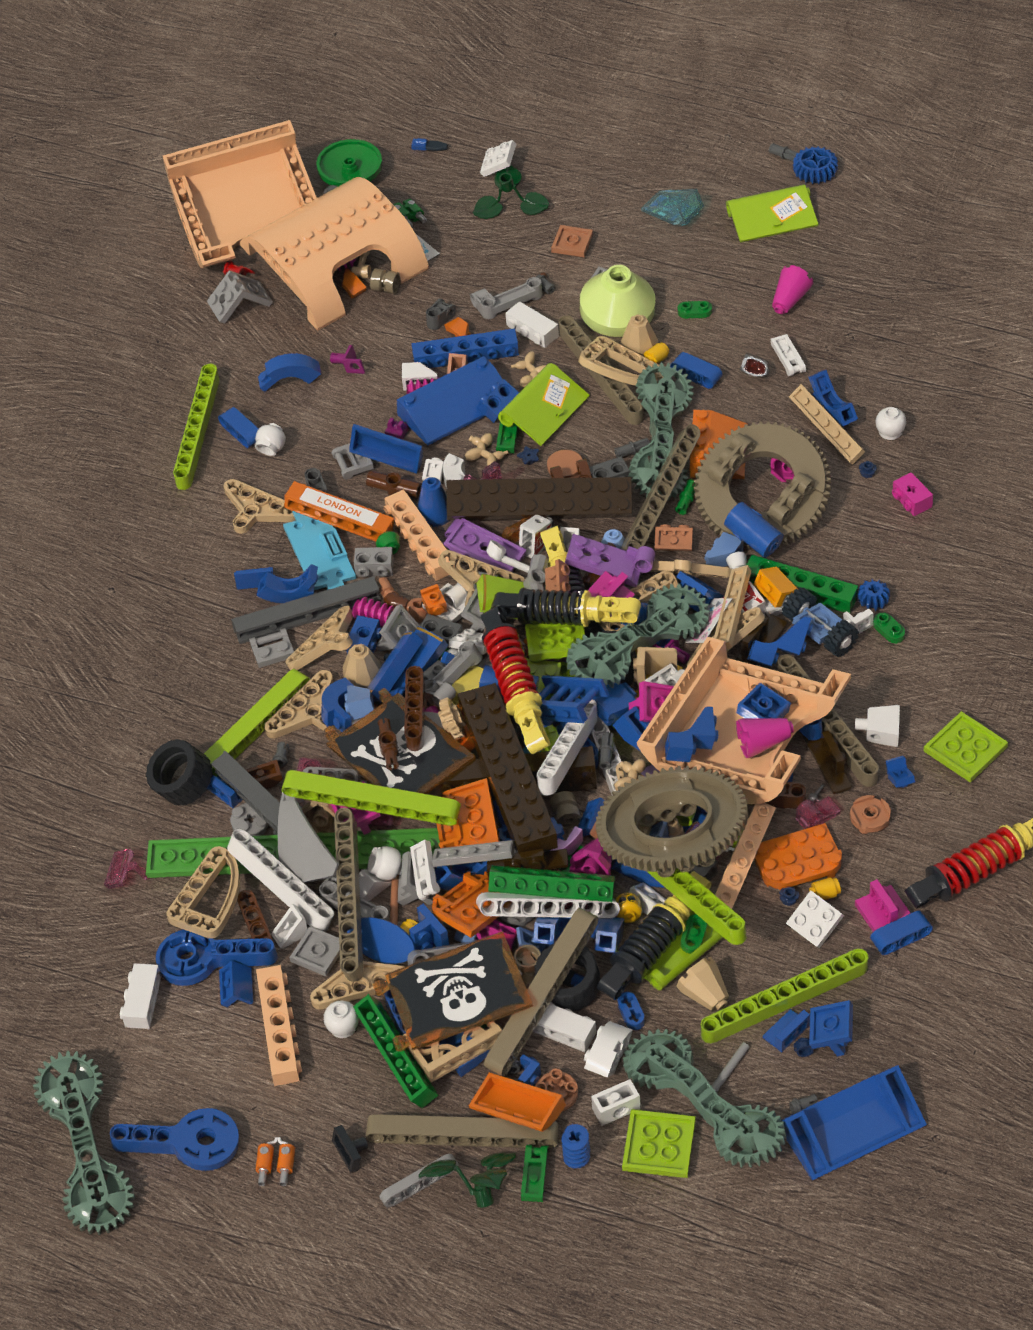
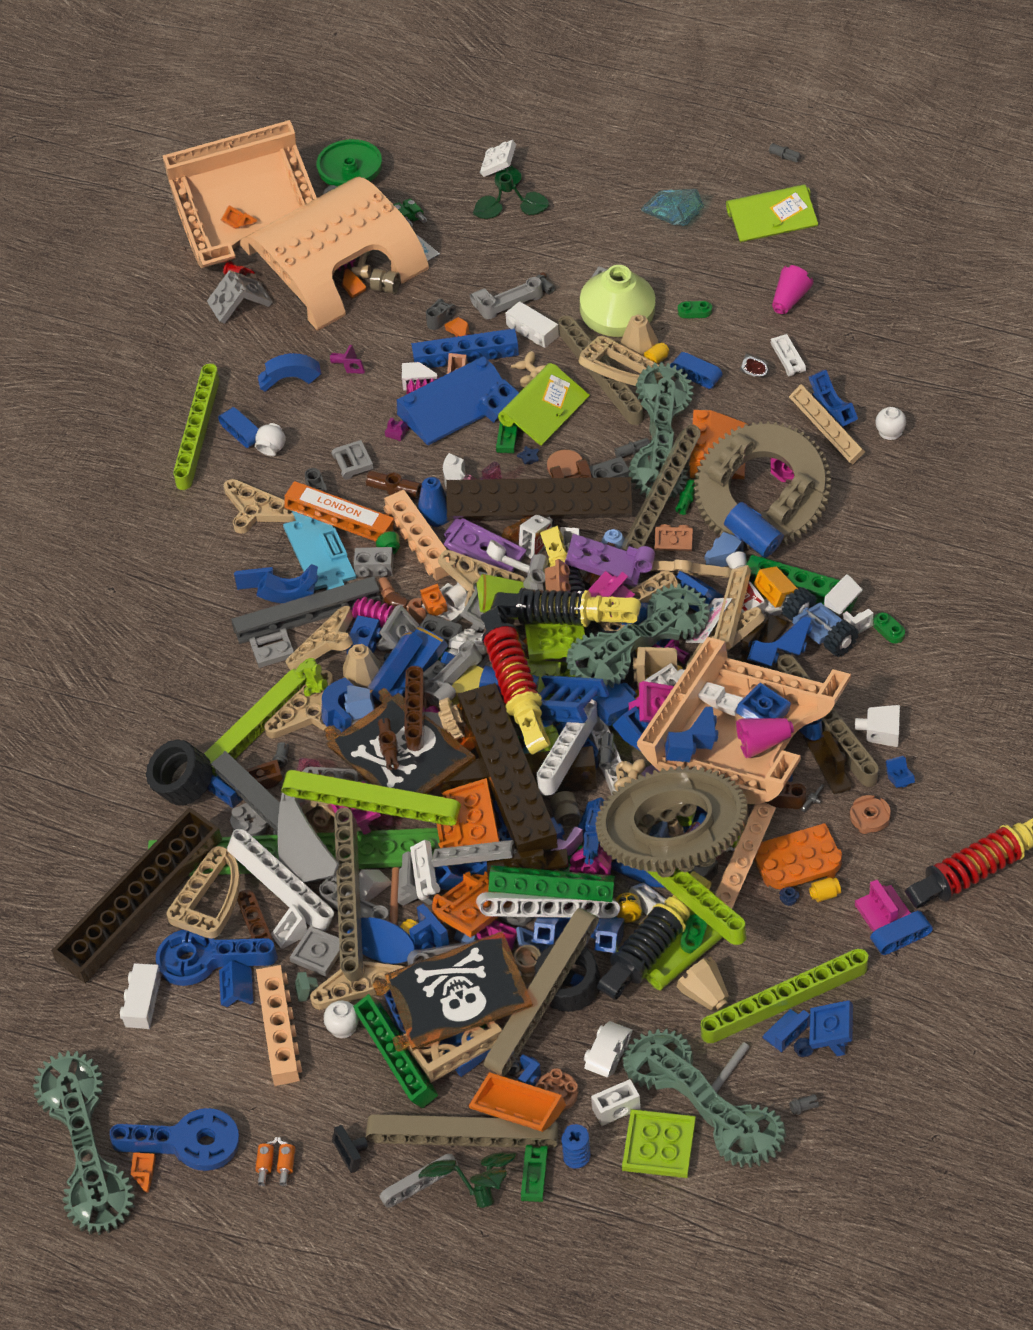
(119, 868): clear pink plate -> none
(136, 895): none -> dark brown brick
(142, 1169): none -> orange slope
(236, 218): none -> orange slope
(304, 986): none -> sand green tile
(315, 681): none -> lime piece
(385, 863): white piece -> none
(386, 448): blue slope -> none
(423, 144): piece -> none
(433, 468): white bracket -> none
(482, 443): tan piece -> none
(566, 1027): white brick -> none
(572, 241): nougat plate -> none
(591, 841): none -> blue piece
(634, 1009): blue beam -> none
(716, 697): none -> white slope
(813, 814): clear pink plate -> none
(815, 165): blue gear -> none
(815, 919): white plate -> none
(842, 594): none -> white slope
(853, 1122): blue slope -> none
(867, 469): dark blue plate -> none
(873, 594): blue gear -> none
(912, 494): dark pink brick -> none
(965, 746): lime plate -> none

